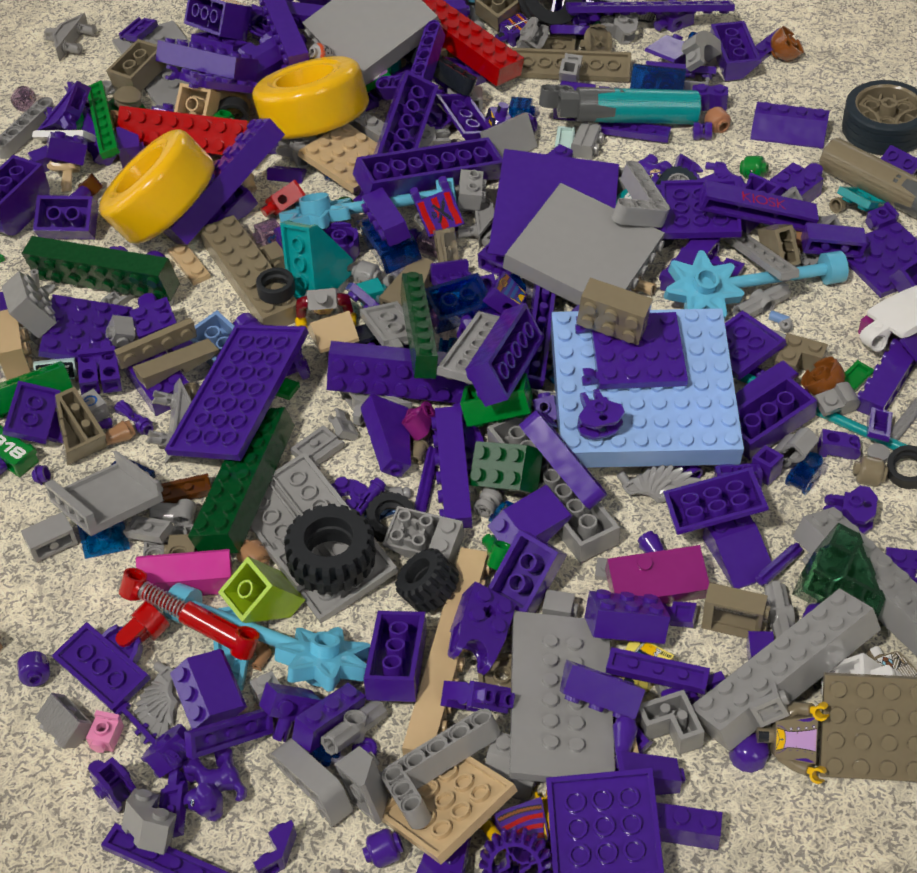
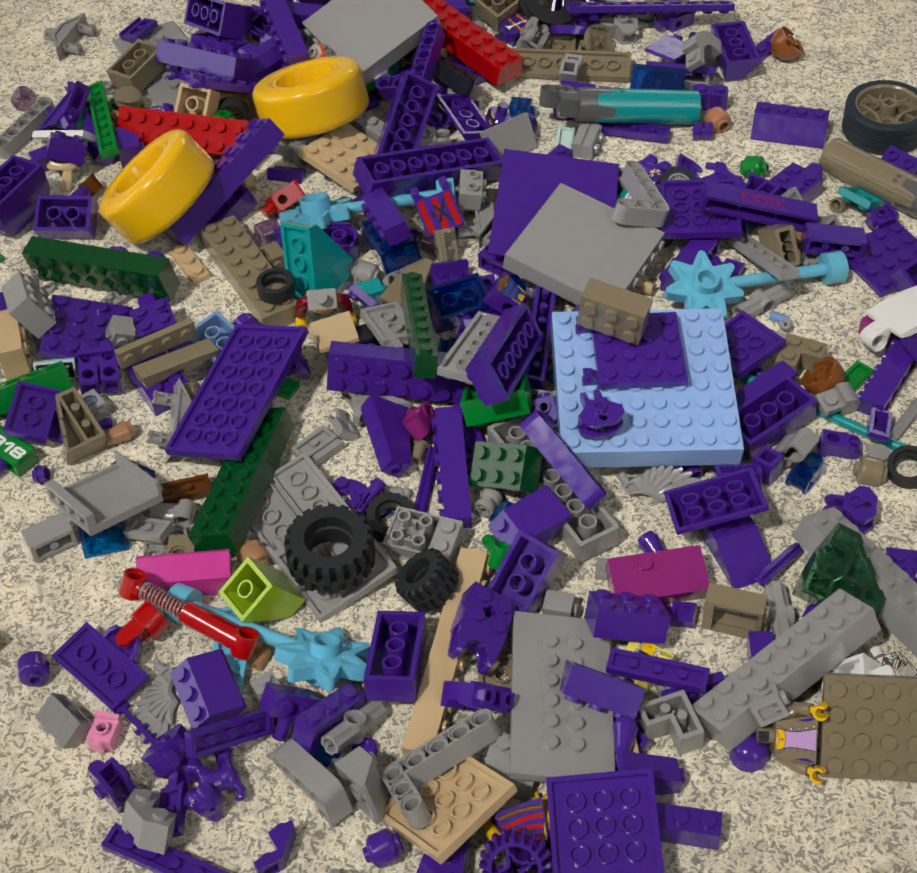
(142, 424): dark purple piece -> none

